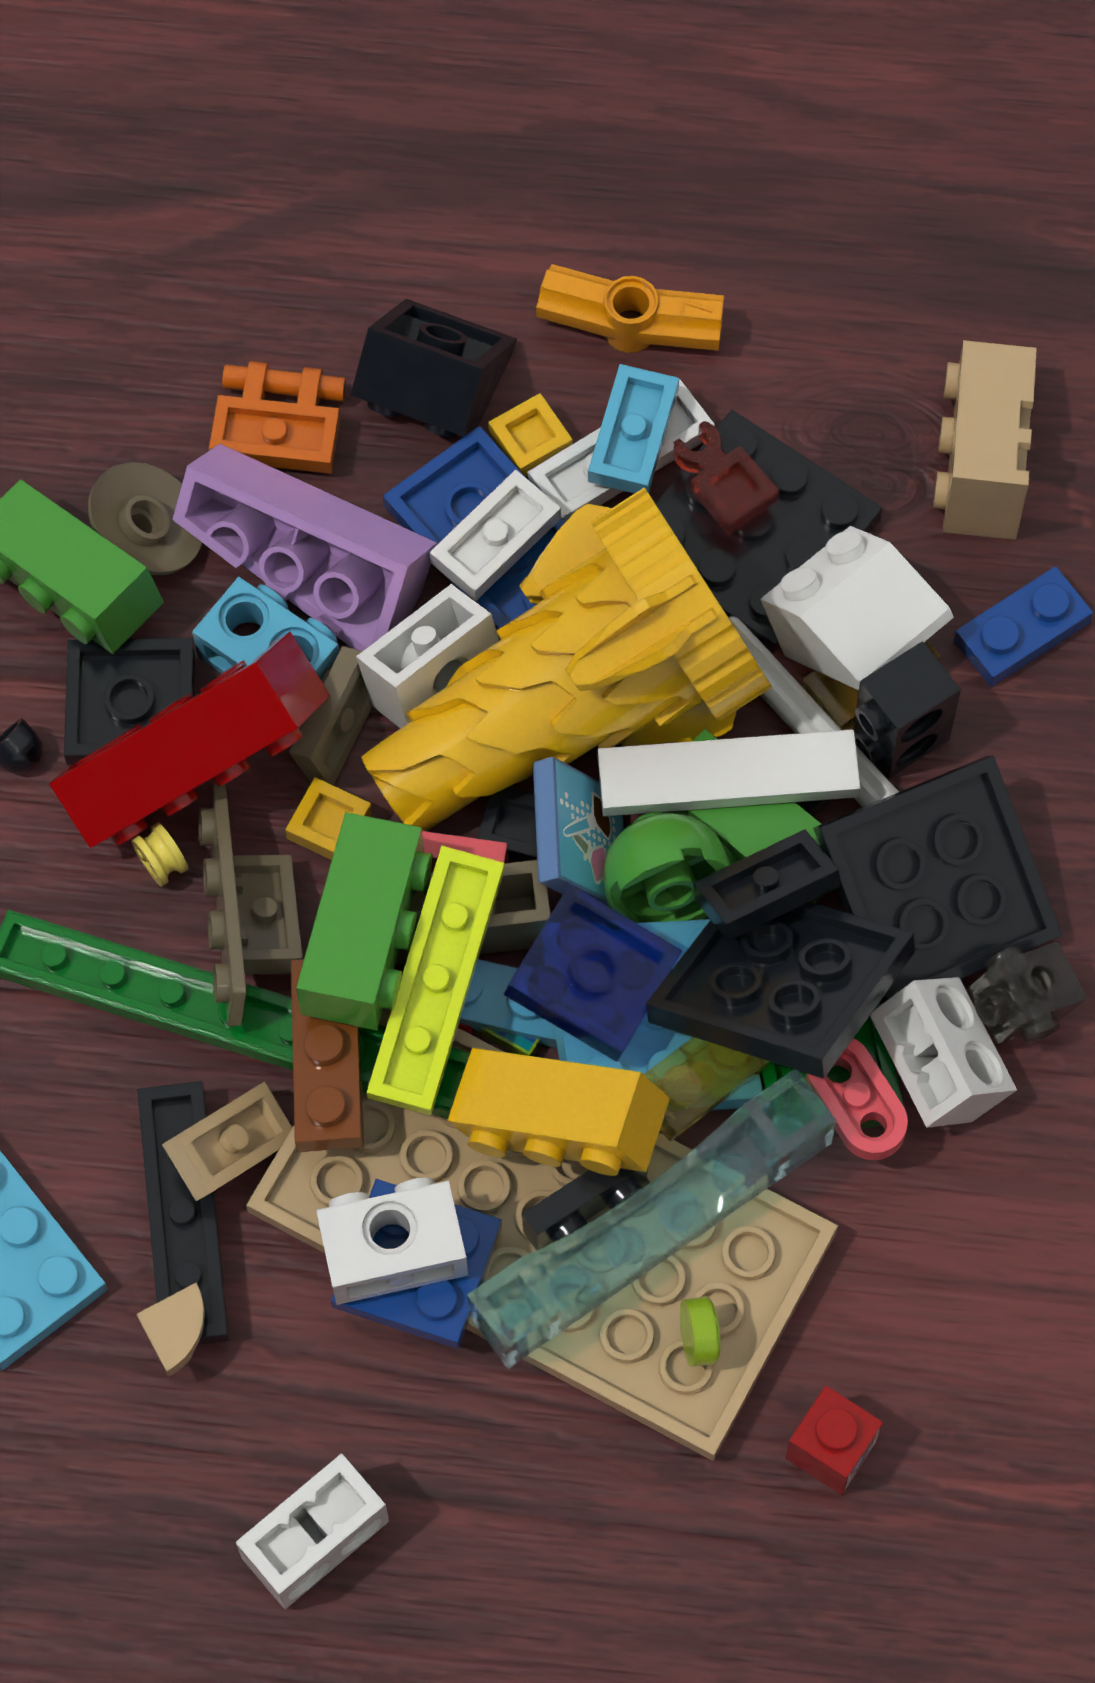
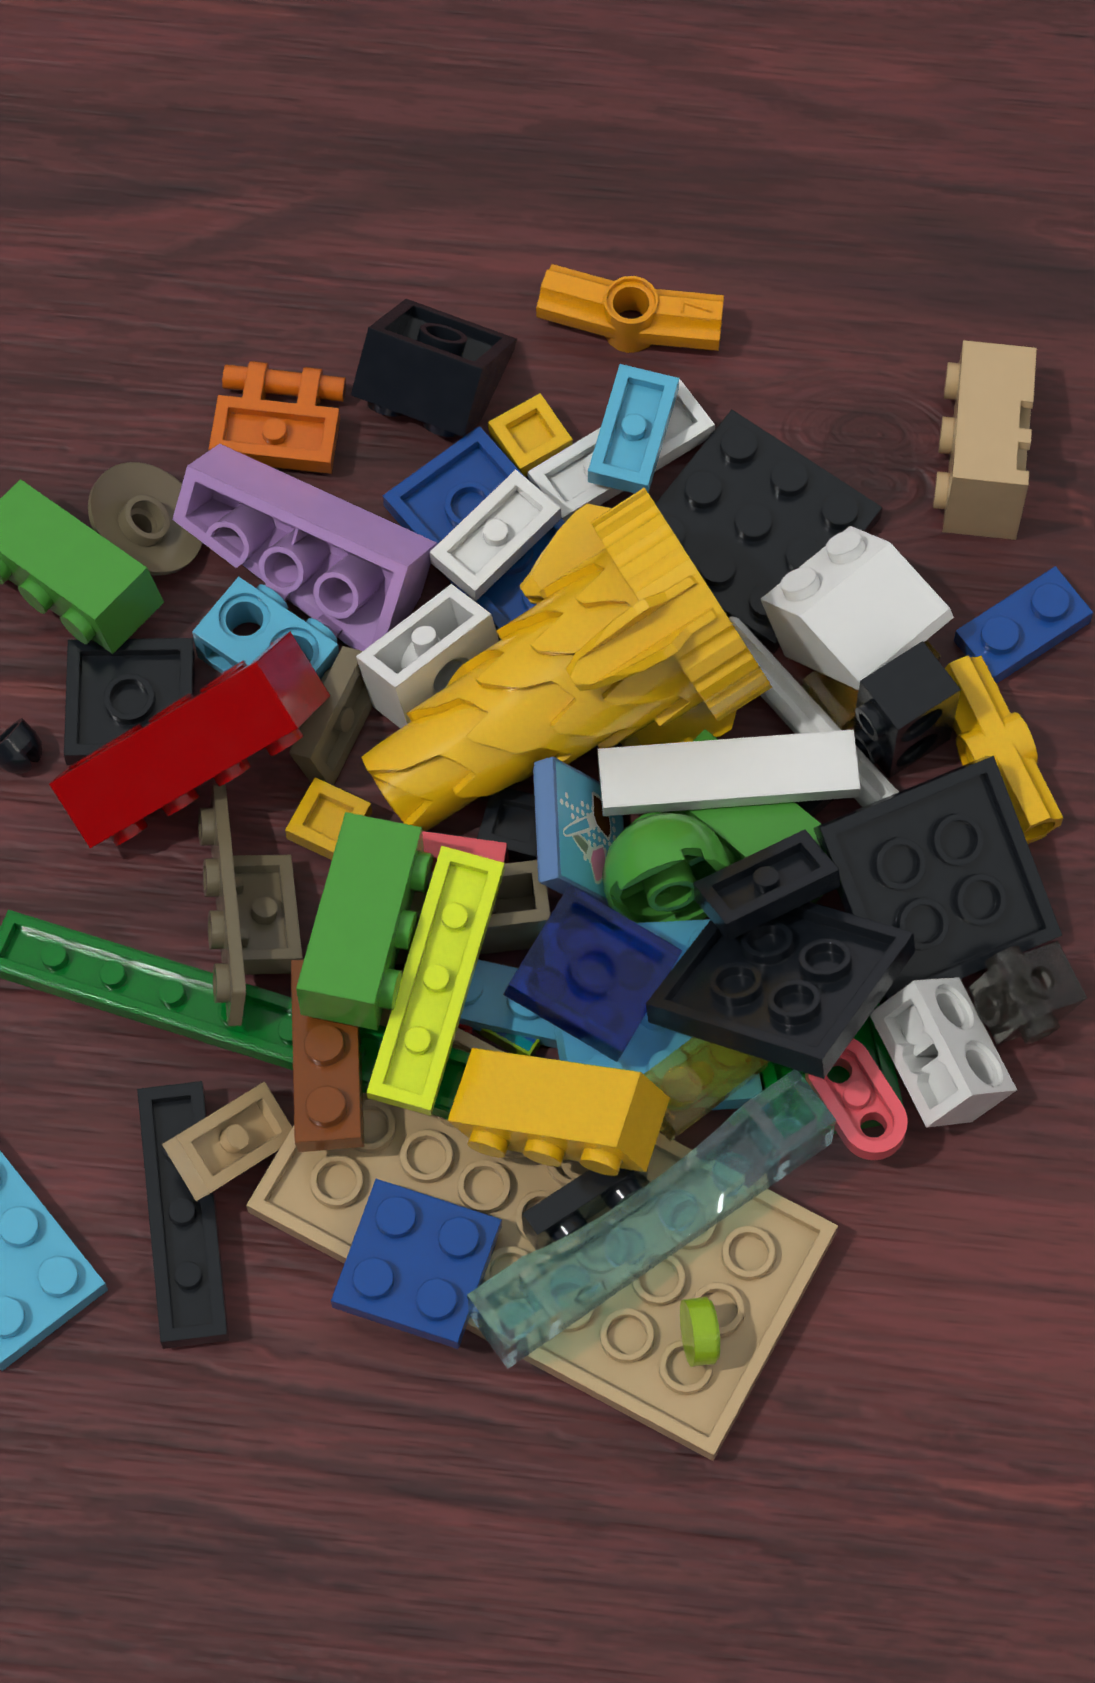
(159, 854): light yellow bush -> none
(175, 1327): tan tile -> none
(313, 1531): white brick -> none
(366, 1270): white brick -> none
(728, 484): clear red plate -> none
(833, 1440): red brick -> none
(989, 729): none -> yellow piece

